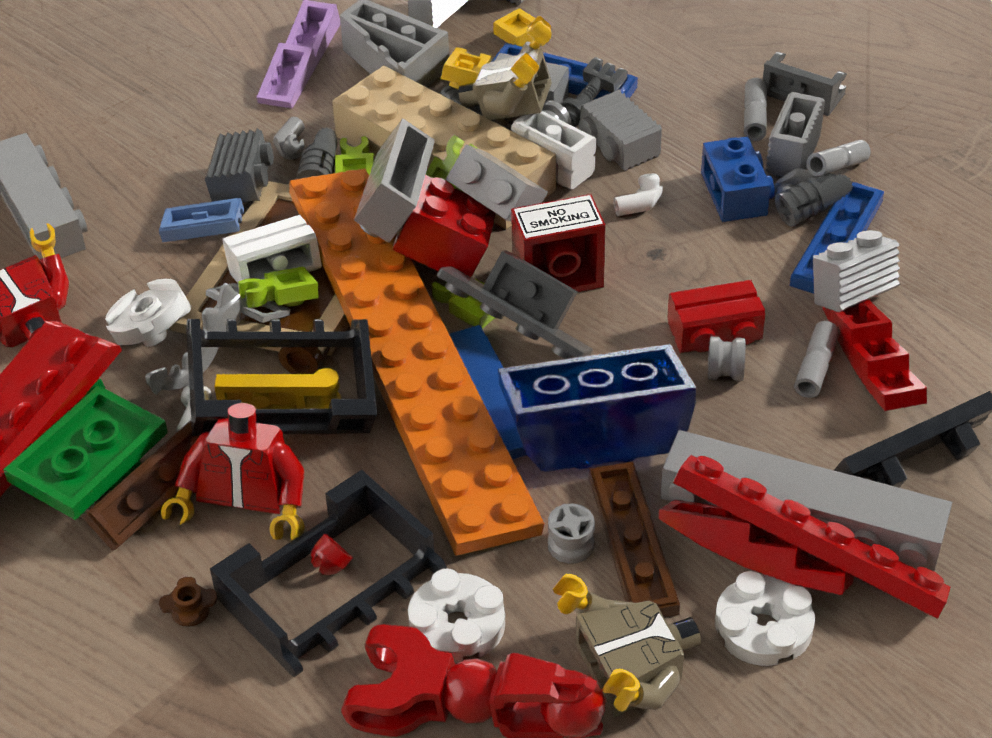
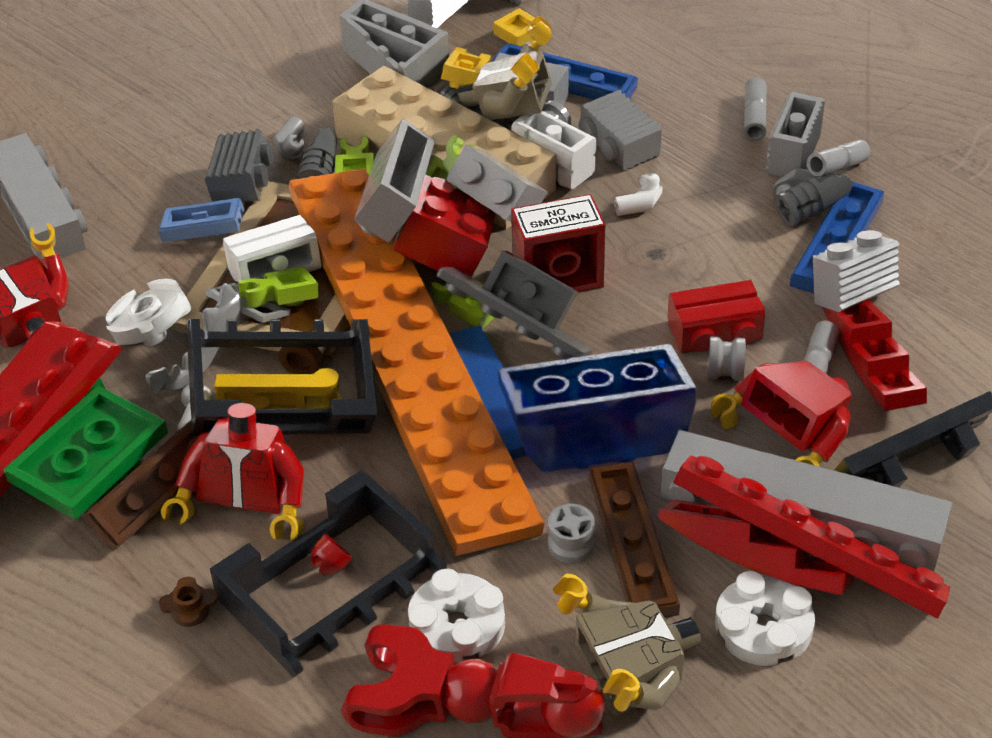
(300, 54): lavender slope -> none
(598, 79): dark grey hinge -> none
(736, 179): blue brick -> none
(784, 79): dark grey hinge -> none
(795, 403): none -> red torso

